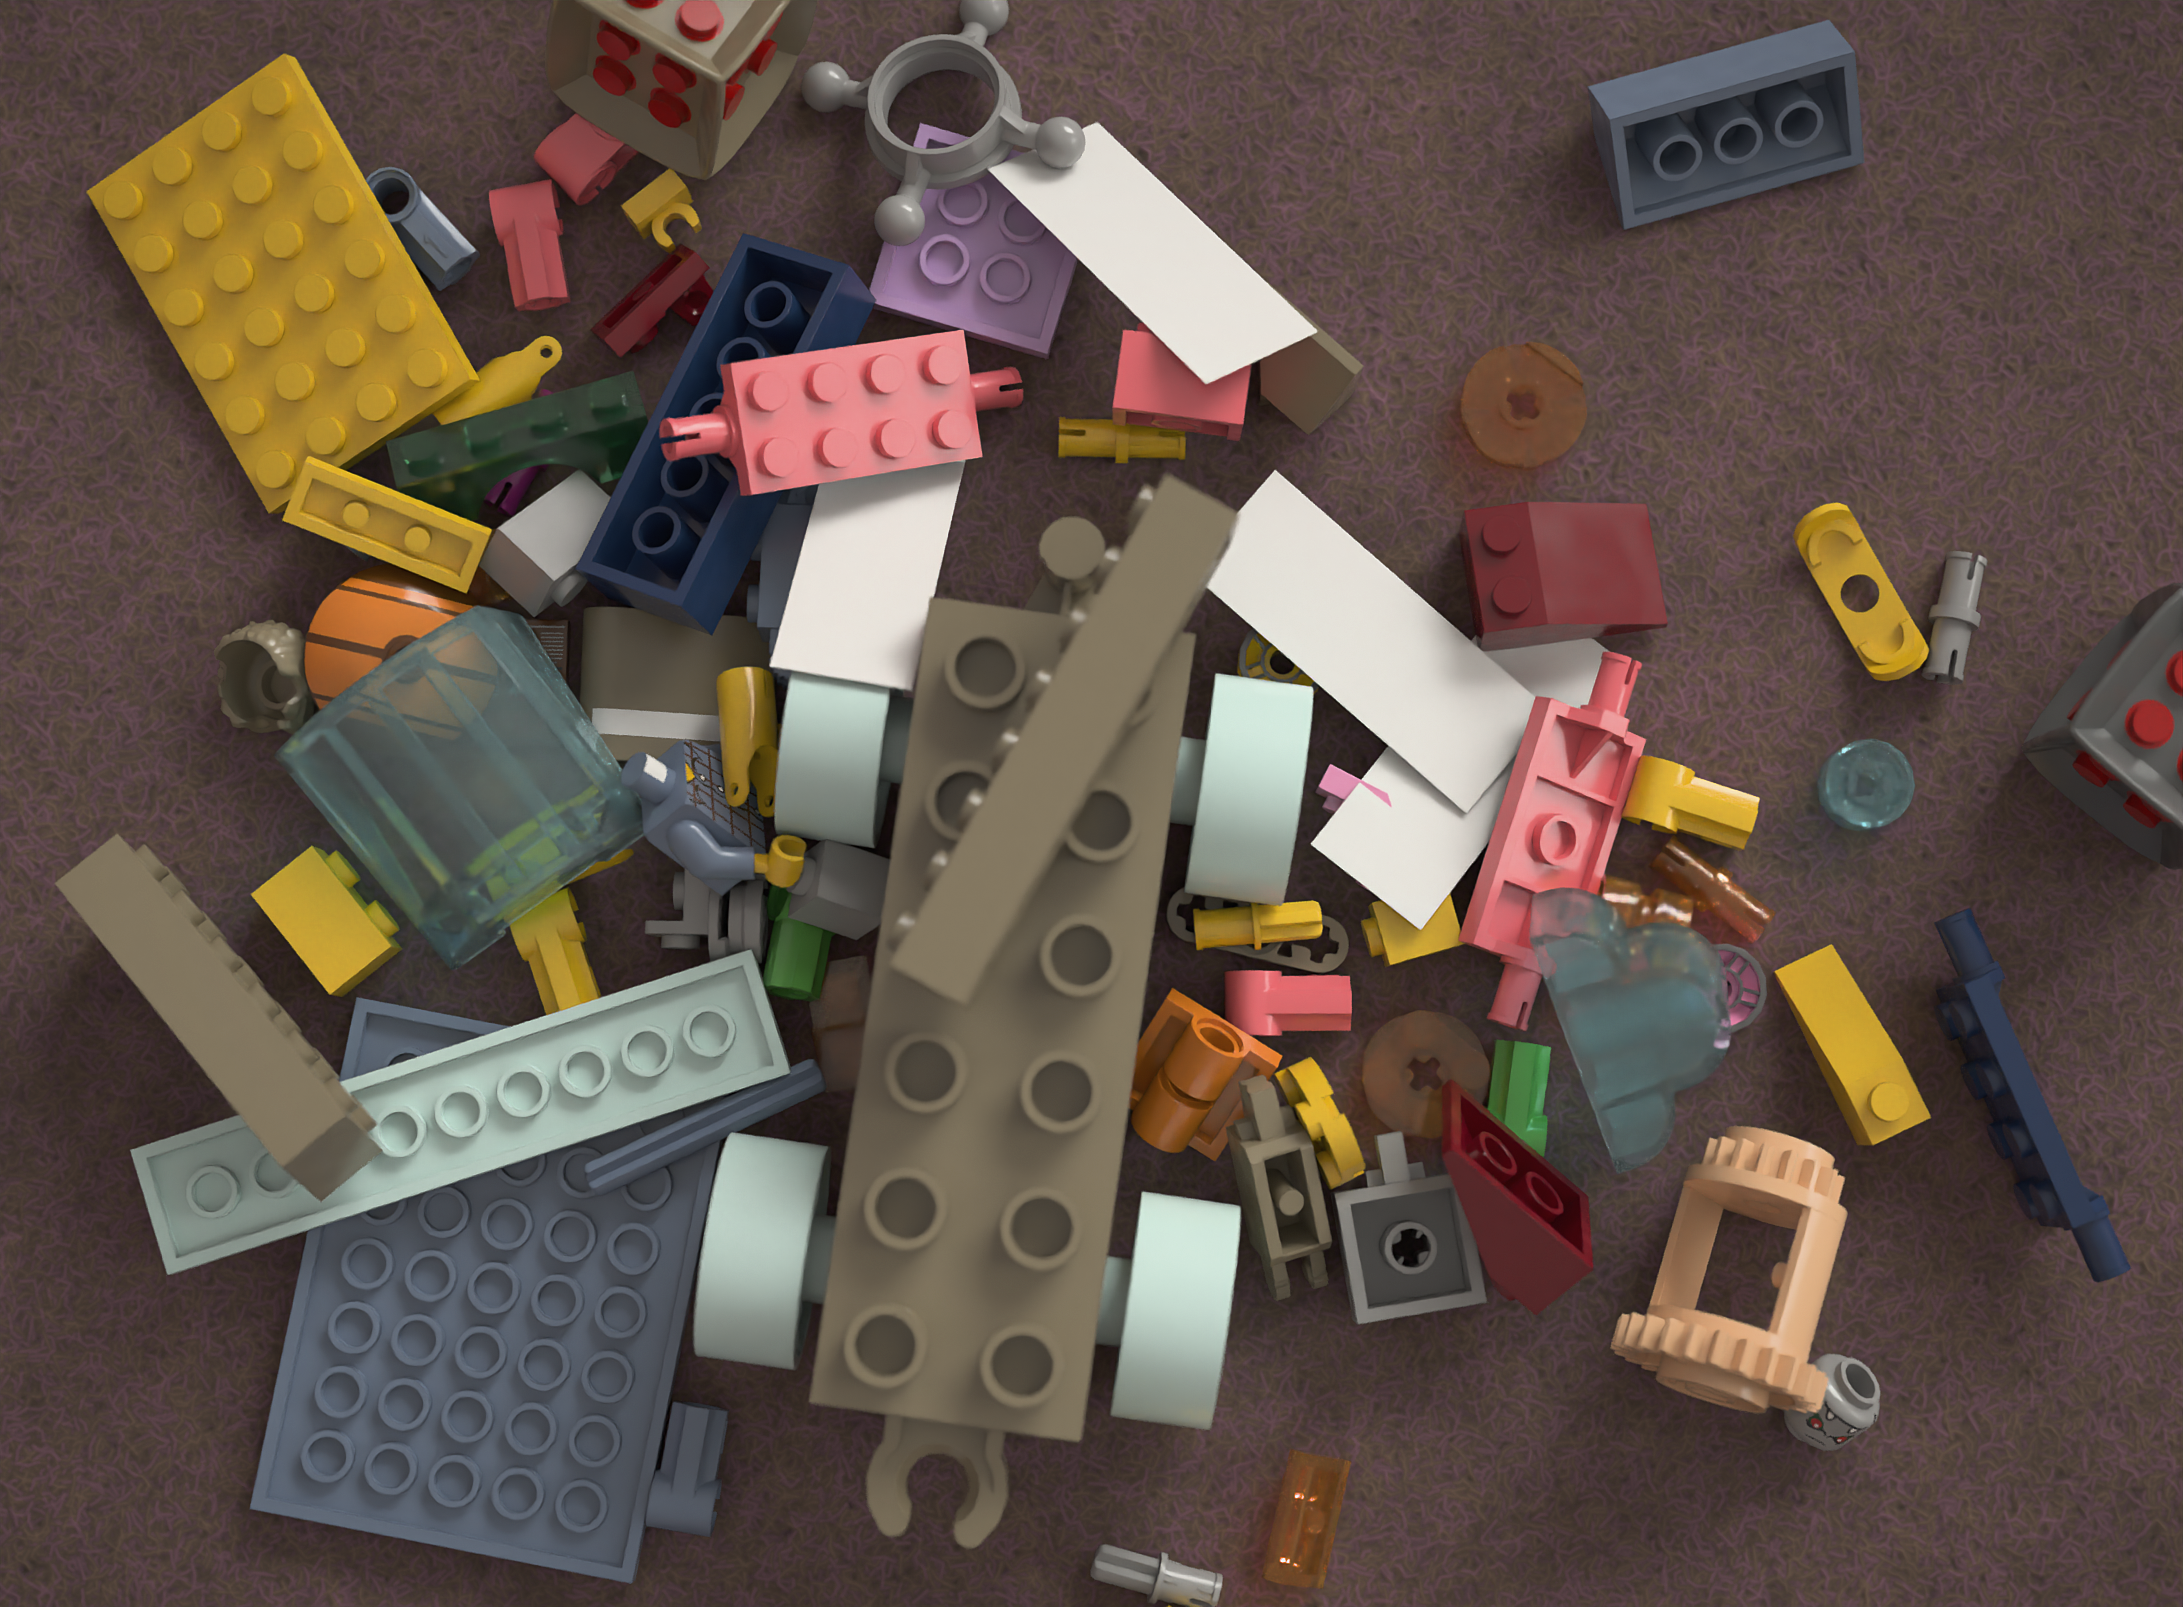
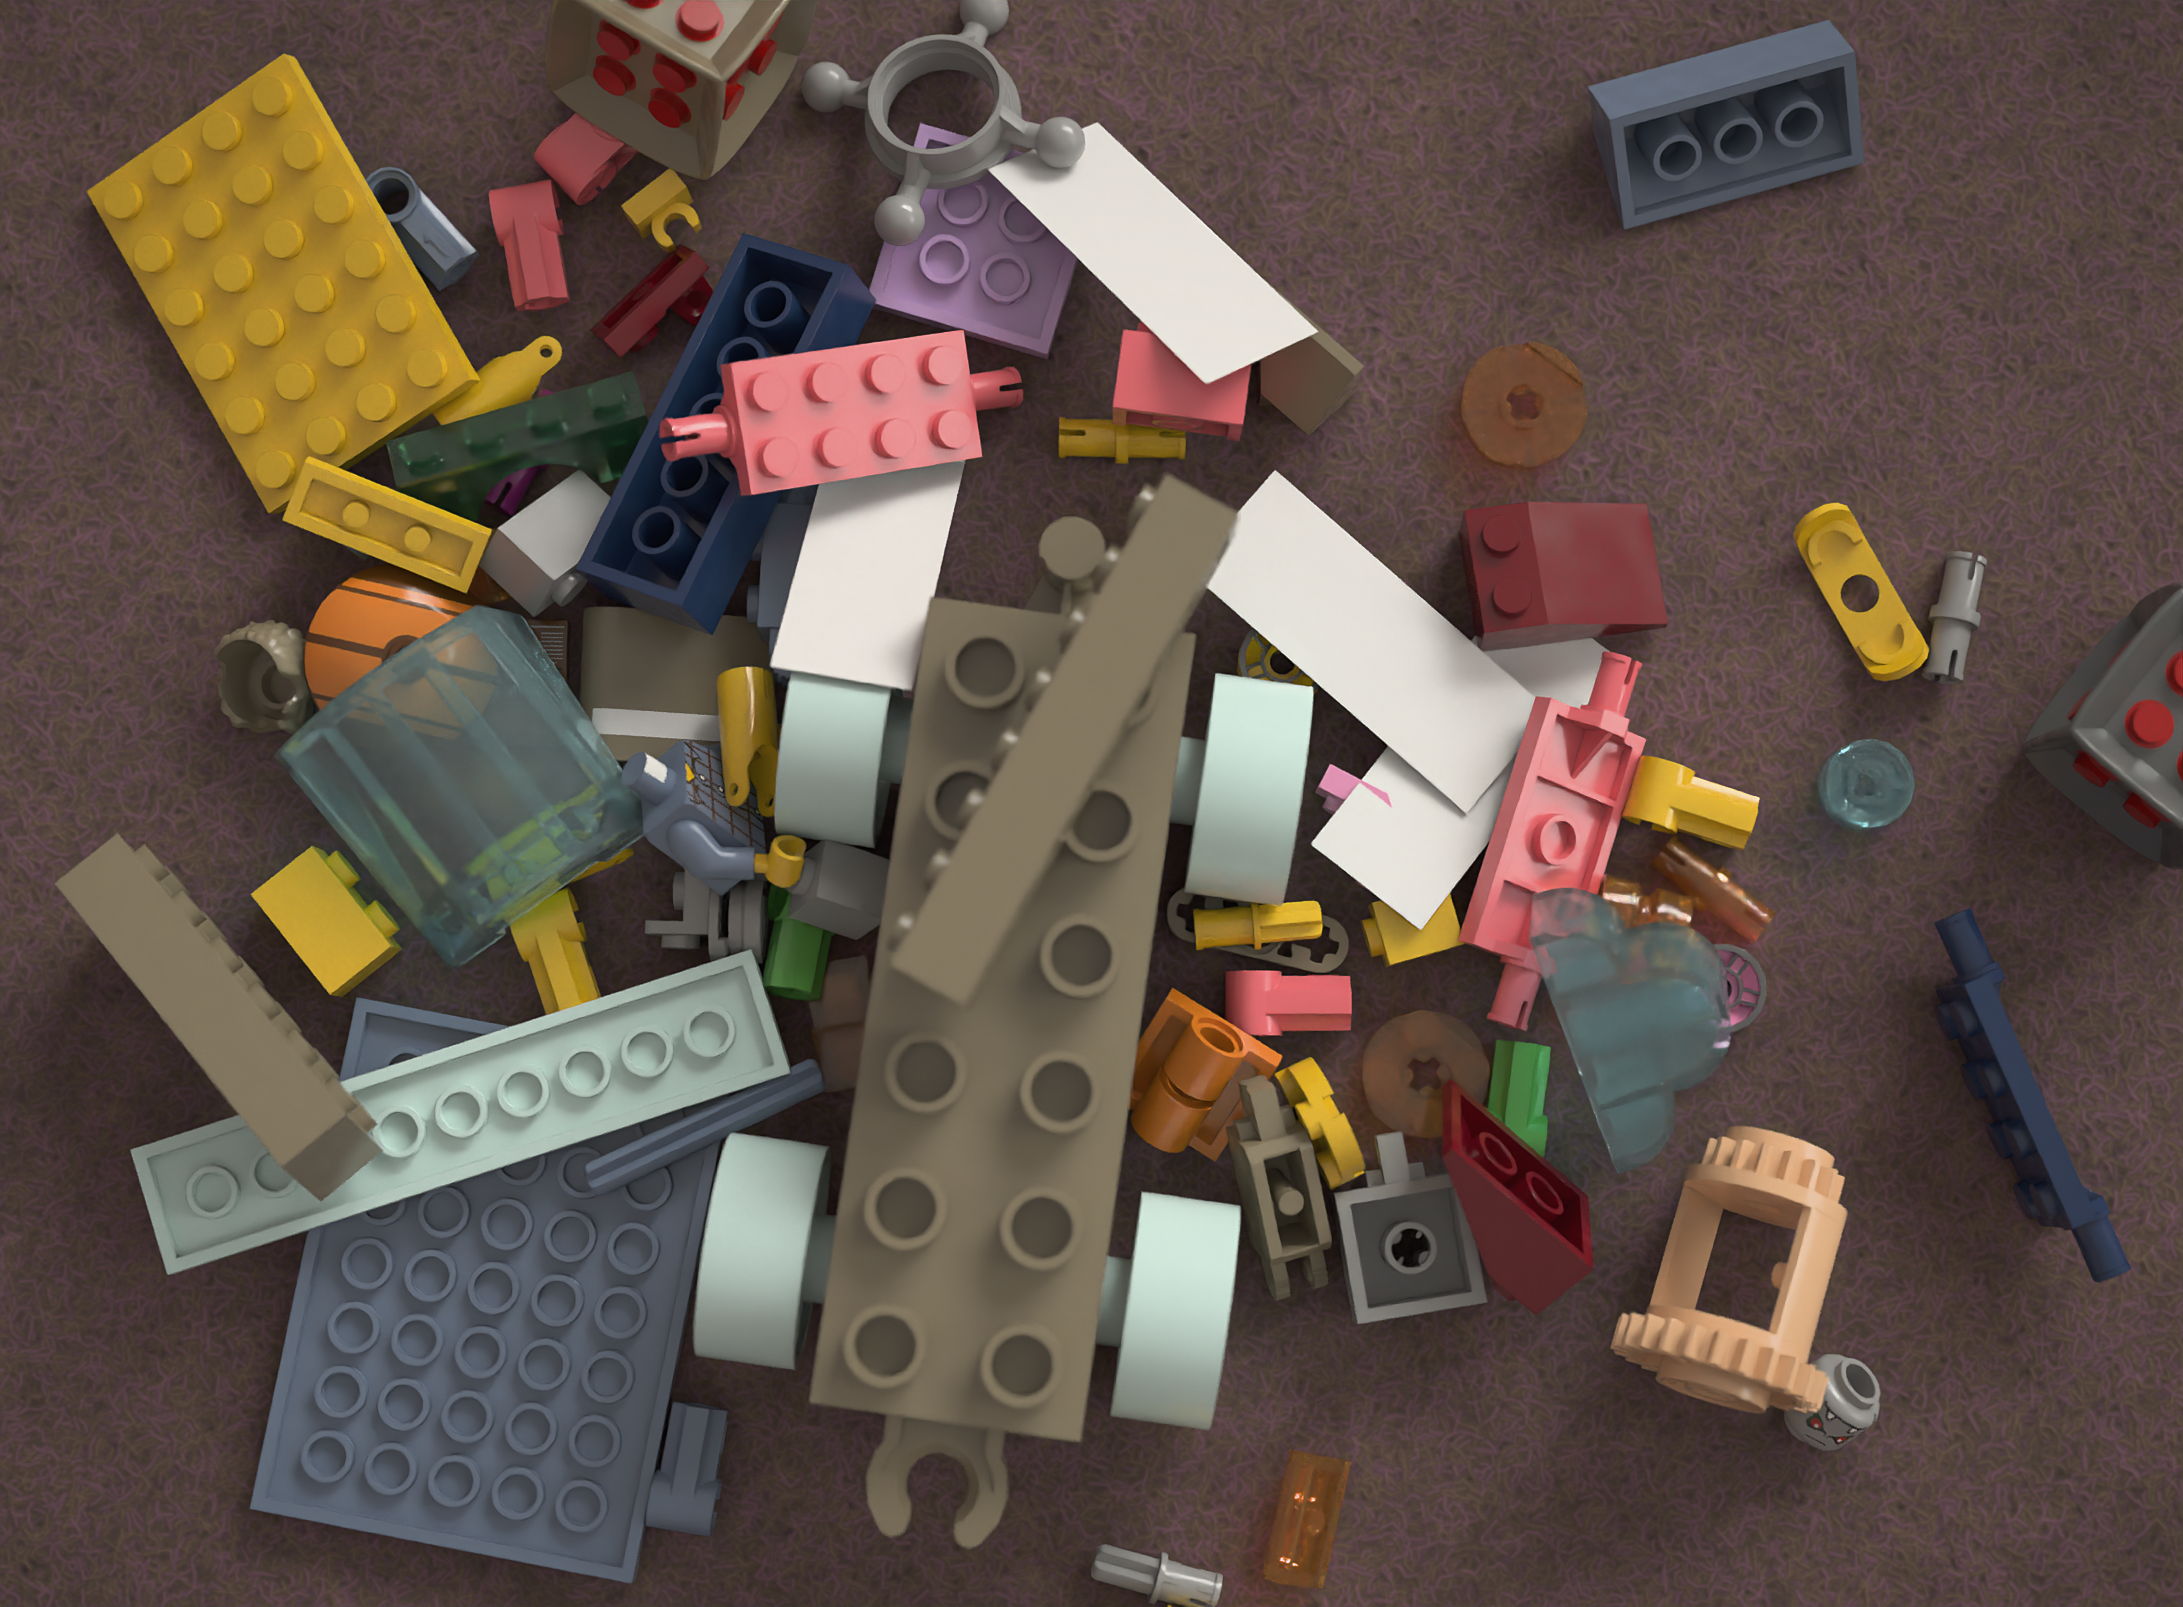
(1851, 1048): yellow slope -> none

